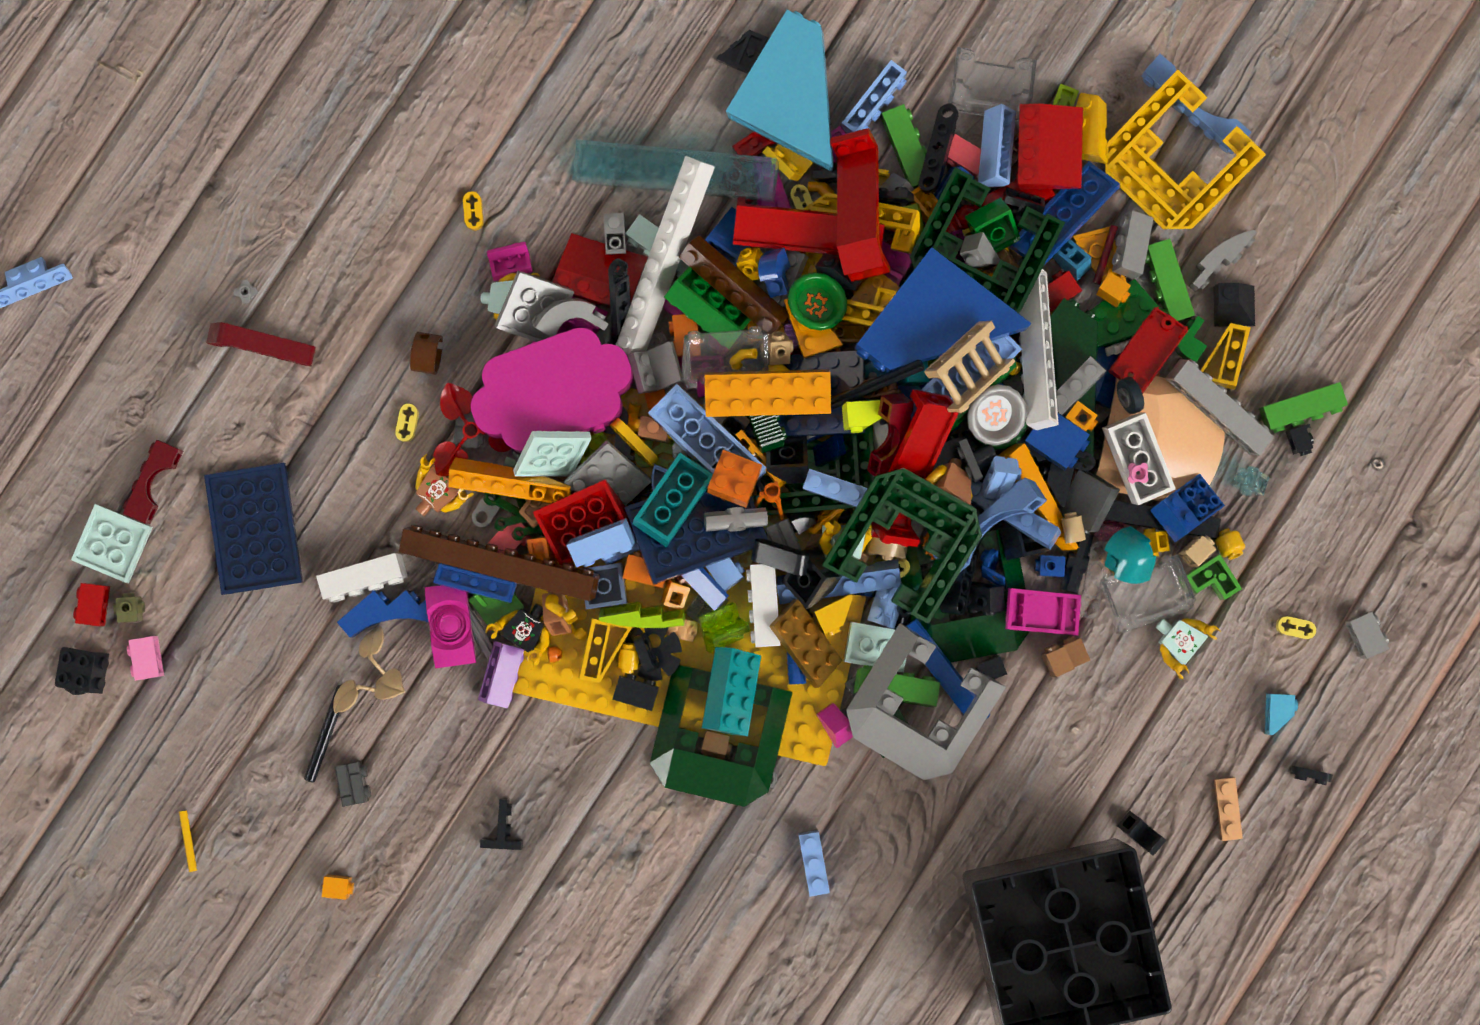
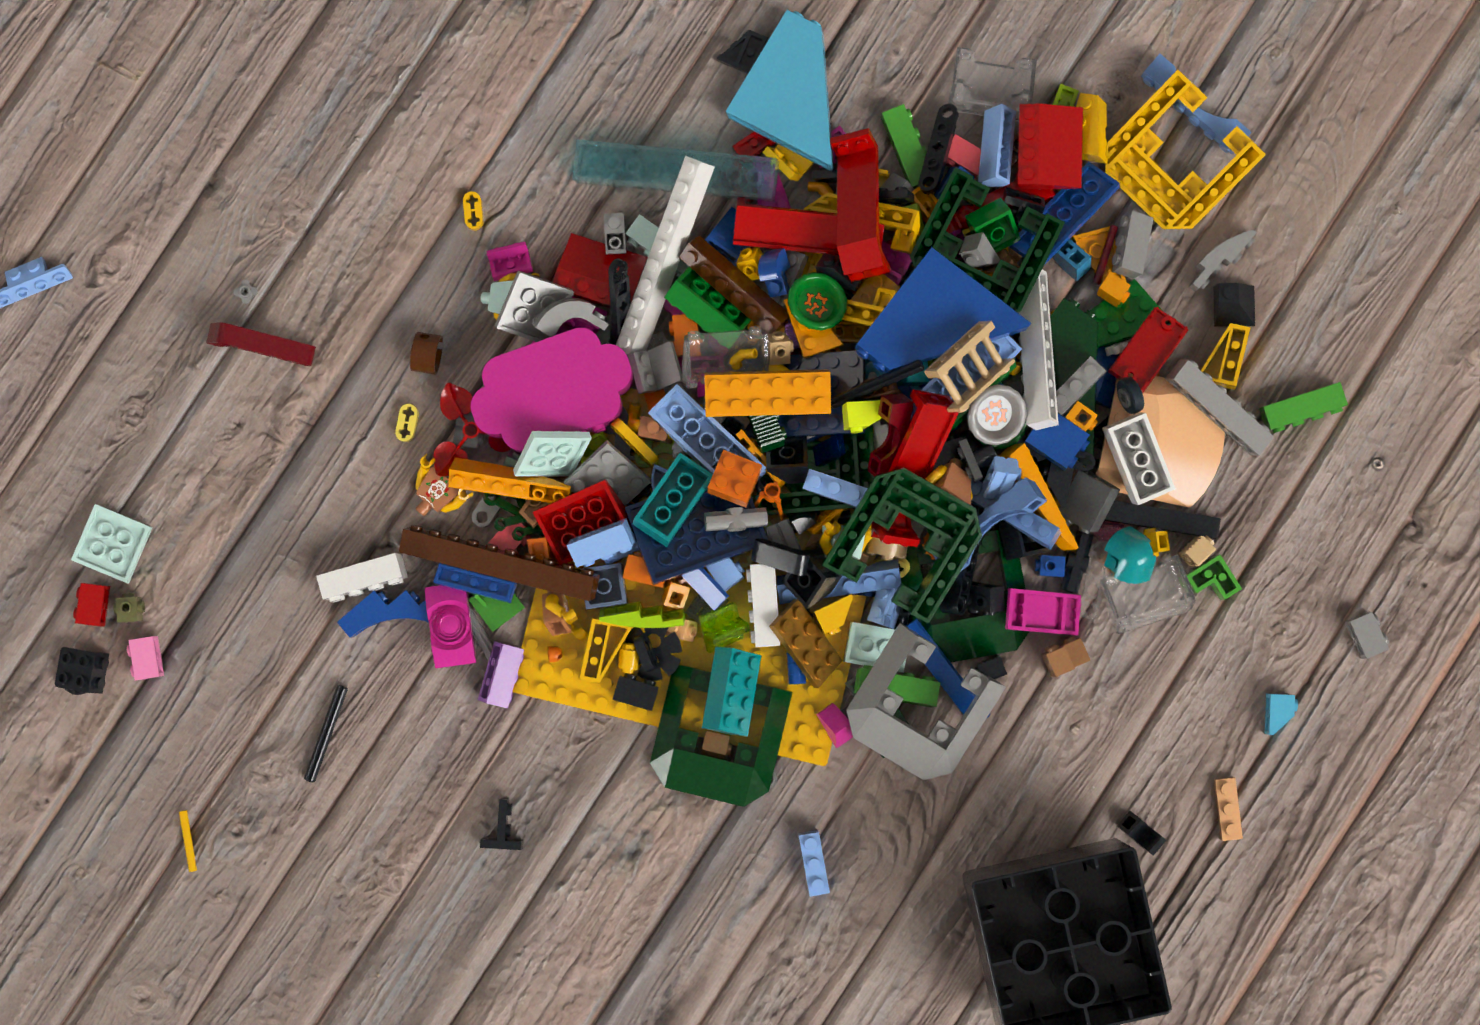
(141, 504): dark red arch -> none
(253, 528): dark blue plate -> none
(337, 887): light orange brick -> none
(352, 783): dark grey brick -> none
(386, 687): tan plant -> none
(524, 630): torso -> none
(796, 200): light yellow beam -> none
(875, 98): light blue brick -> none
(990, 562): blue bracket -> none
(1062, 287): red brick -> none
(1073, 528): tan brick -> none
(1142, 477): bright pink plate -> none
(1168, 280): bright green brick -> none
(1182, 641): torso -> none
(1187, 507): blue slope -> none
(1190, 346): green brick -> none
(1230, 544): yellow head -> none
(1250, 481): clear light blue brick -> none
(1297, 623): light yellow beam -> none
(1300, 440): black brick -> none
(1303, 773): black plate -> none

